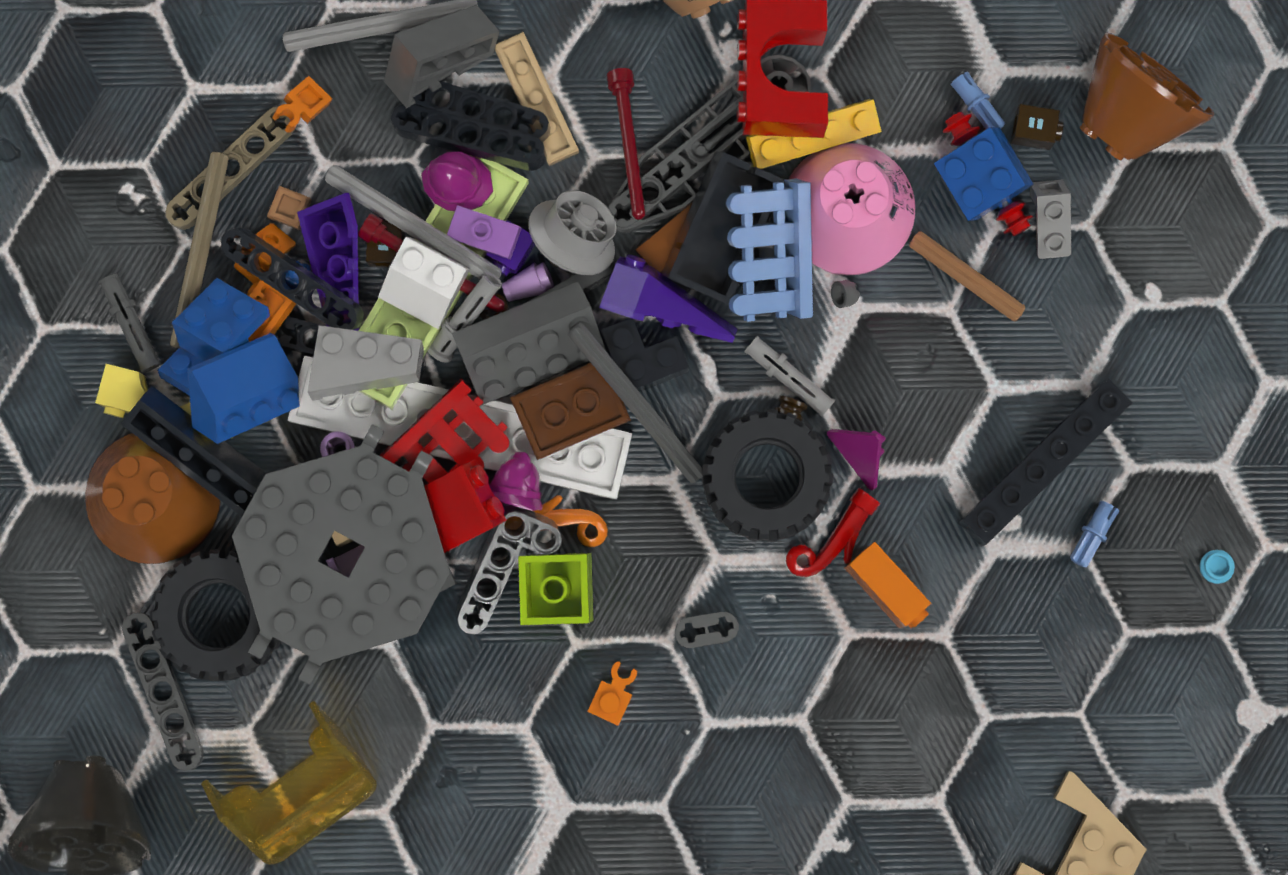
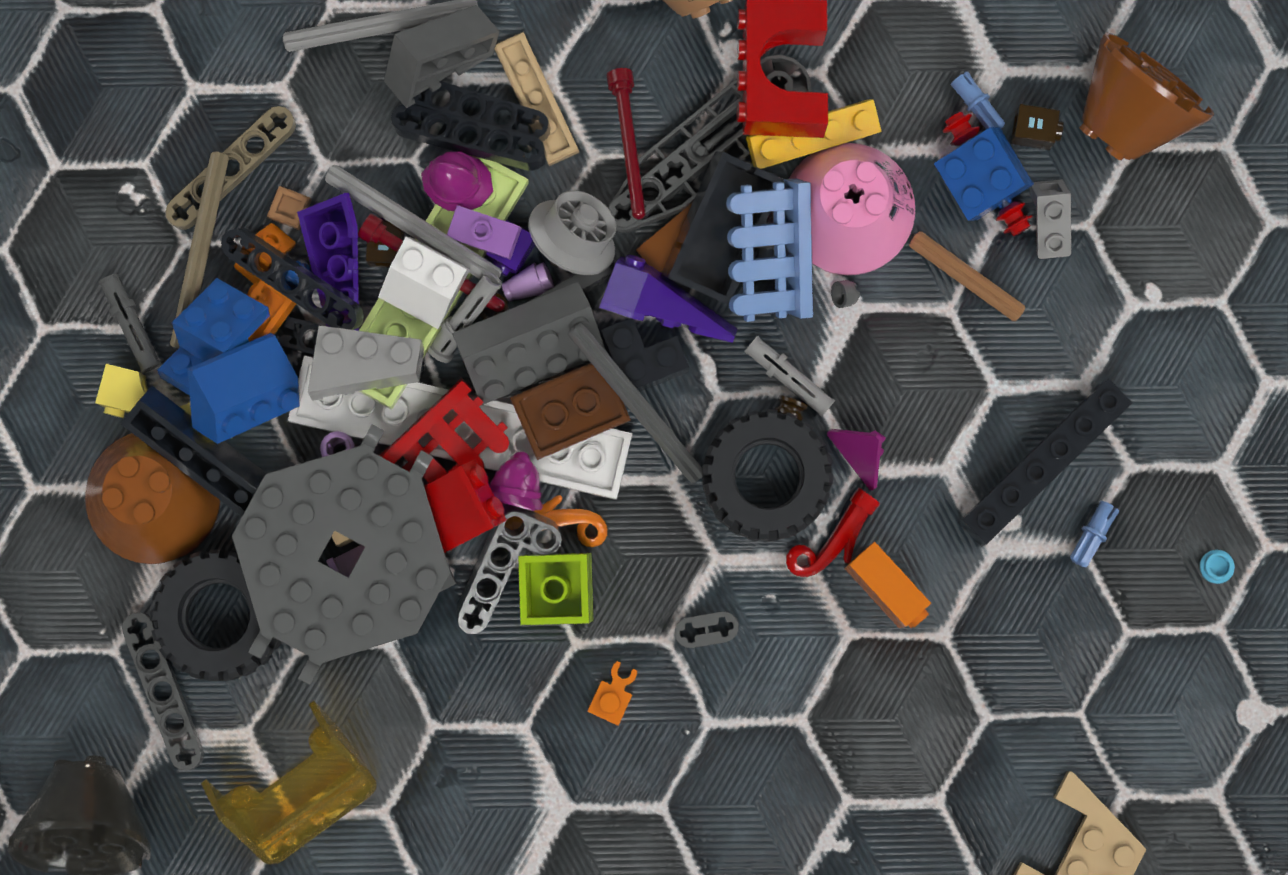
(303, 101): orange plate -> none

